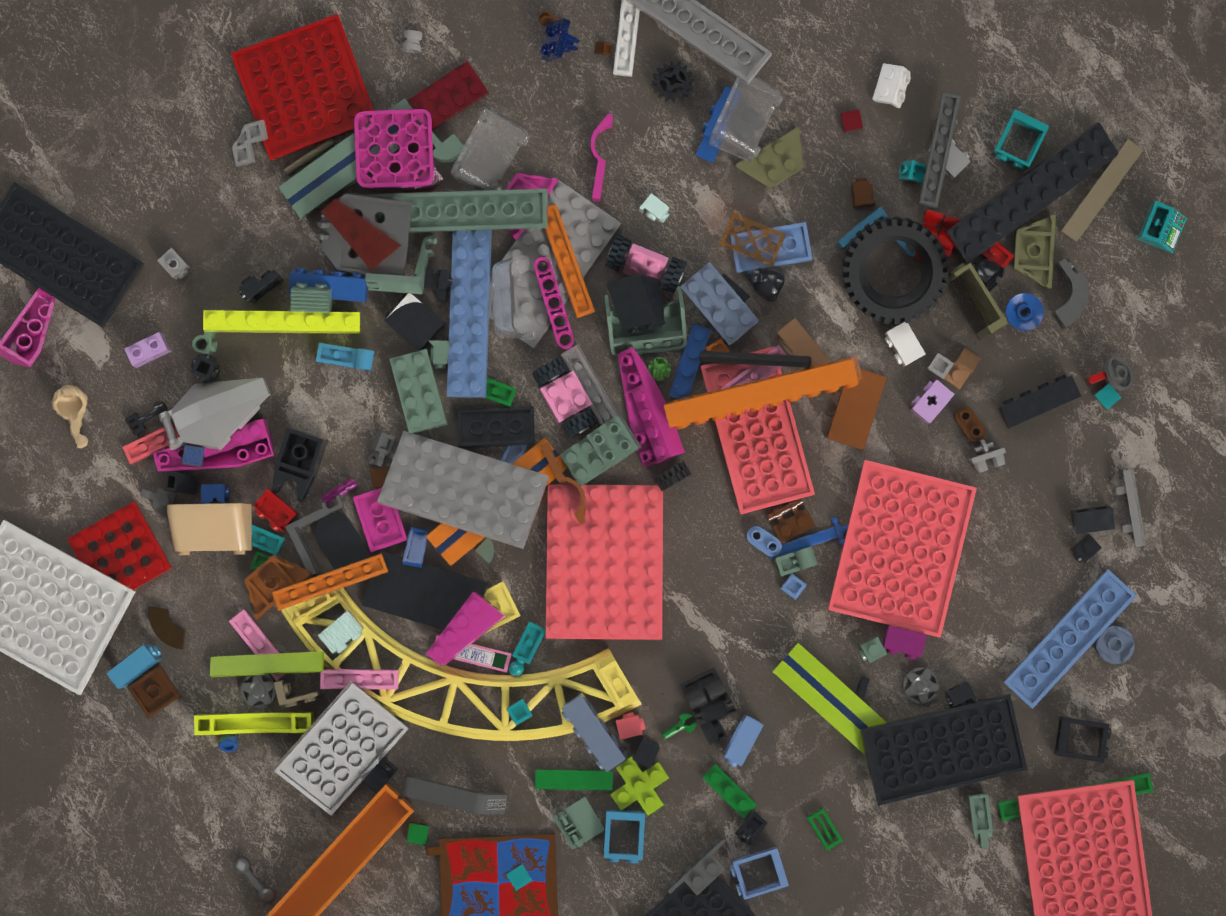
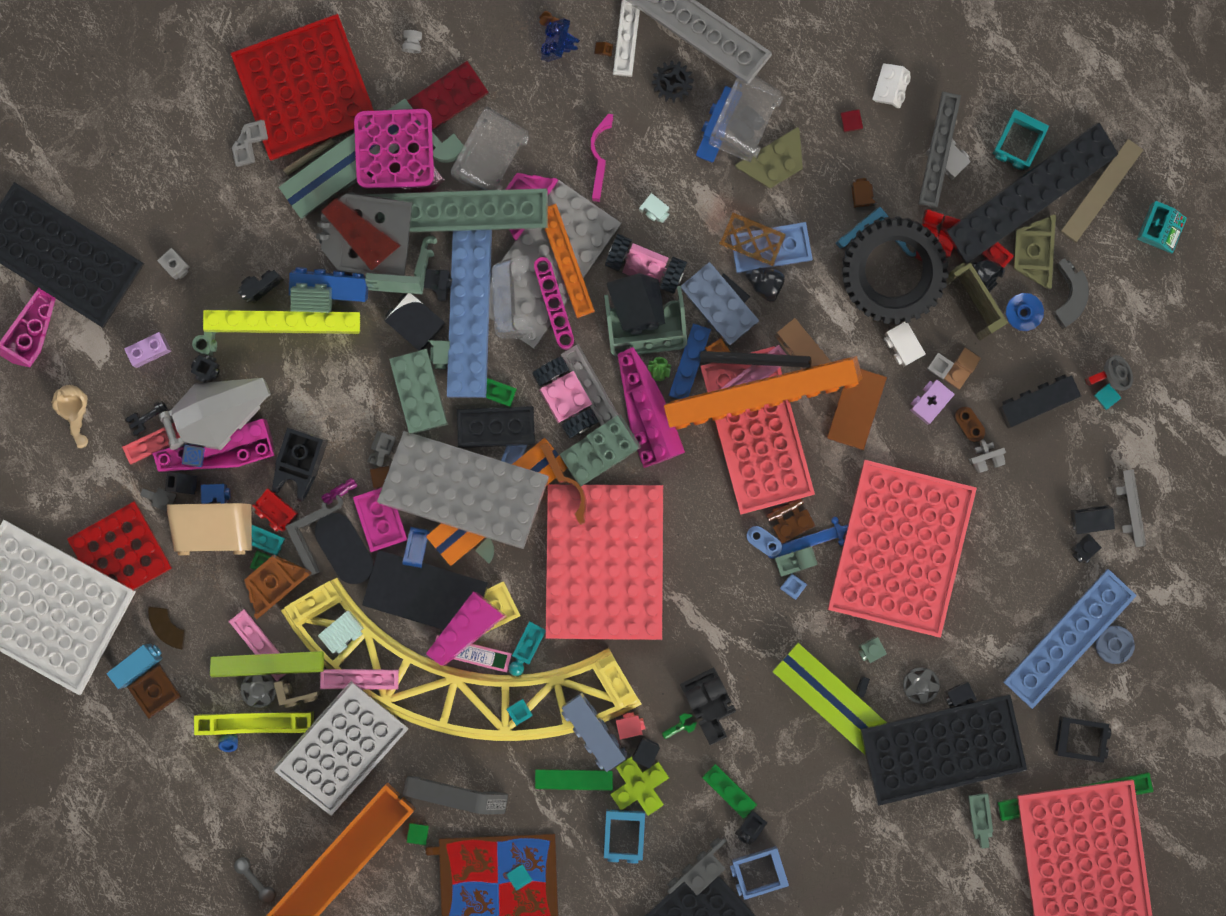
(329, 582): orange tile -> none
(345, 356): dark azure plate -> none
(380, 775): black bracket -> none
(578, 823): sand green hinge -> none
(672, 476): black tyre -> none
(742, 740): medium blue window -> none
(816, 815): green tile -> none
(903, 641): magenta brick -> none
(912, 171): teal bracket -> none

